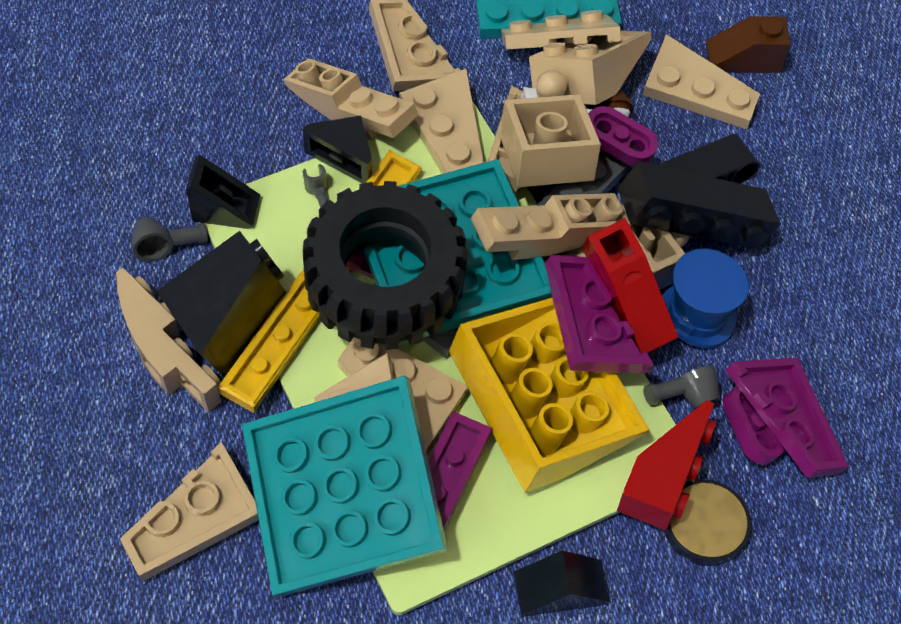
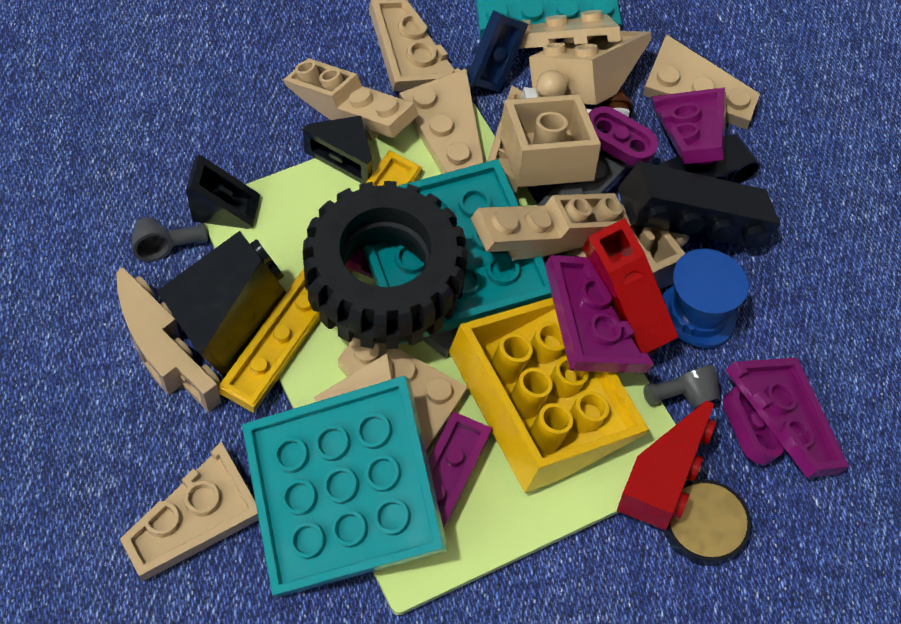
(317, 185): dark grey hand -> none
(496, 51): none -> dark blue plate
(560, 584): black slope -> none
(694, 123): none -> magenta wing
(751, 46): reddish brown slope -> none

